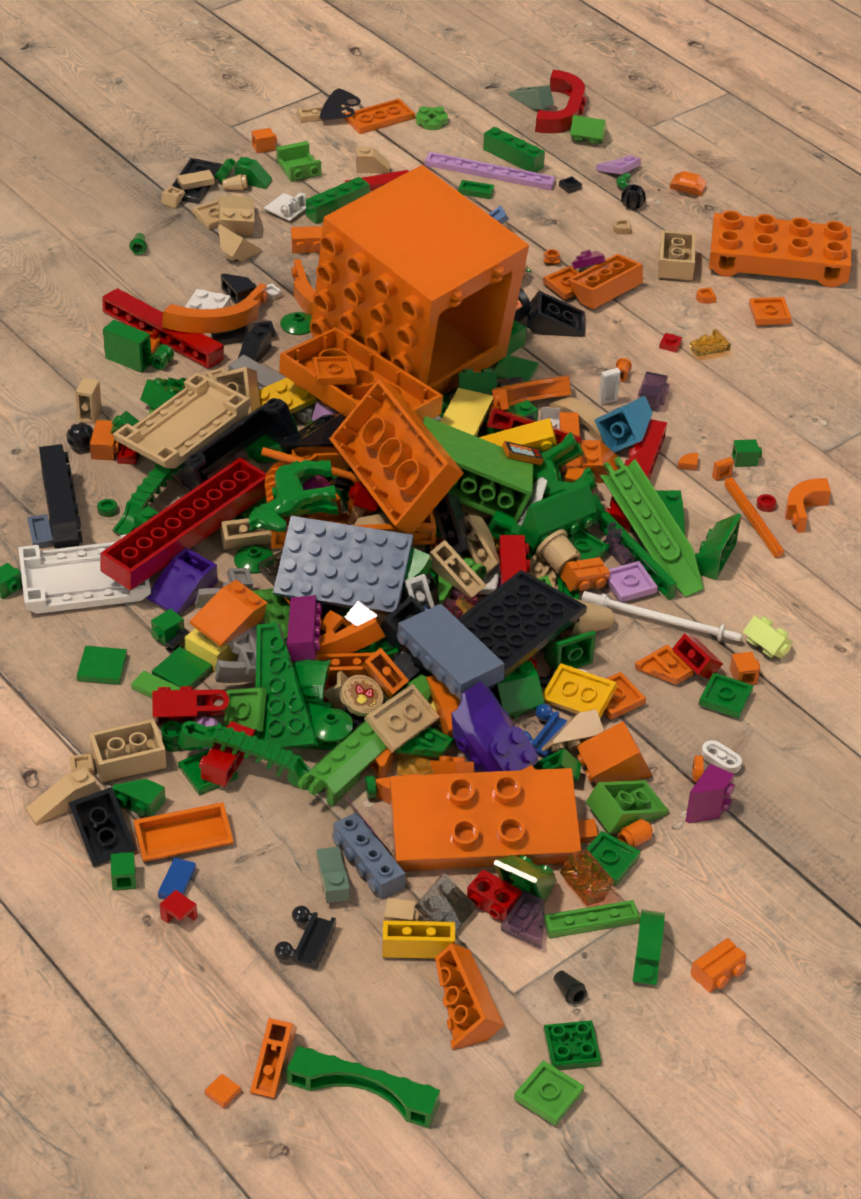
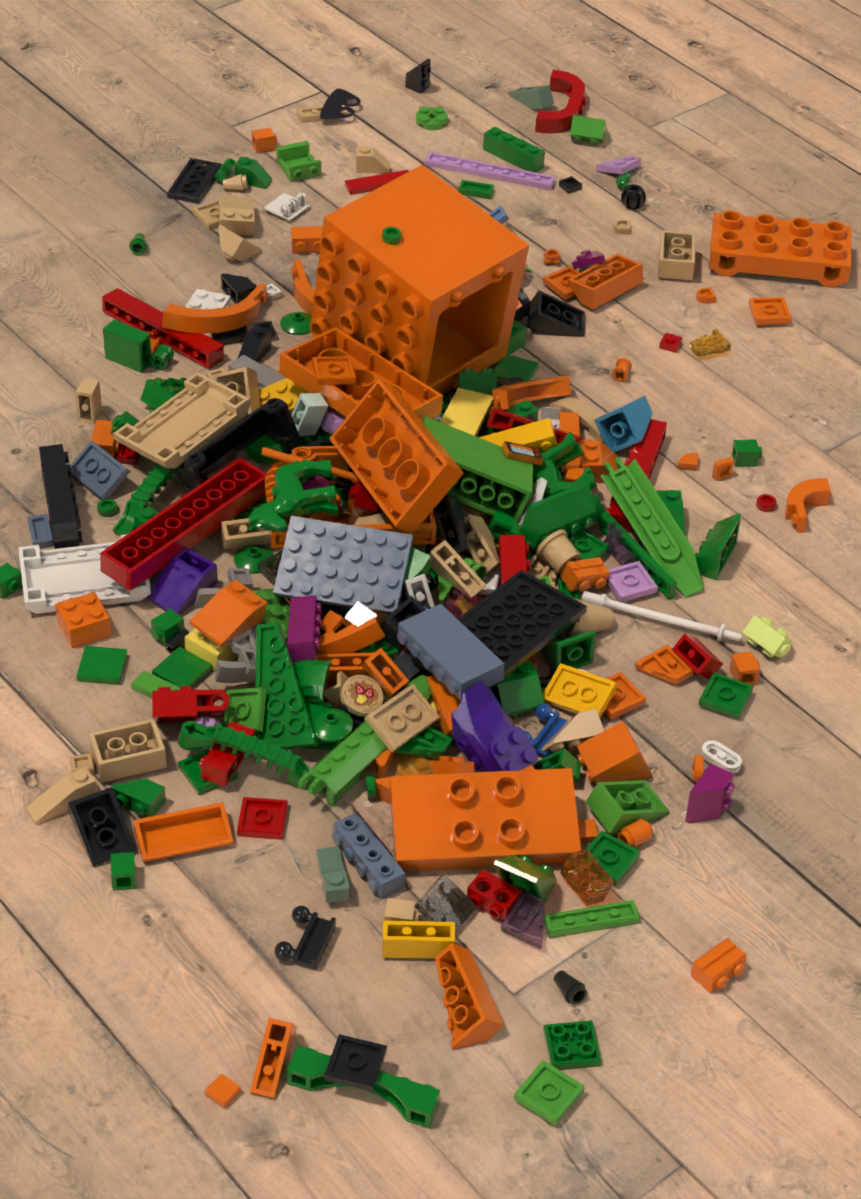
(79, 436): black piece -> none
(83, 619): none -> orange brick
(98, 470): none -> sand blue tile
(170, 733): green wheel -> none
(172, 196): tan slope -> none
(177, 877): blue tile -> none
(177, 906): red panel -> none
(196, 180): tan tile -> none
(262, 818): none -> red tile
(309, 413): none -> light aqua brick
(316, 432): black slope -> none
(335, 198): green brick -> none
(356, 1062): none -> black tile
(380, 116): orange tile -> none
(391, 235): none -> green tile
(419, 77): none -> black slope
(609, 386): white tile -> none
(649, 946): green arch -> none
(654, 389): brick -> none
(688, 183): orange slope -> none
(754, 517): orange axle -> none

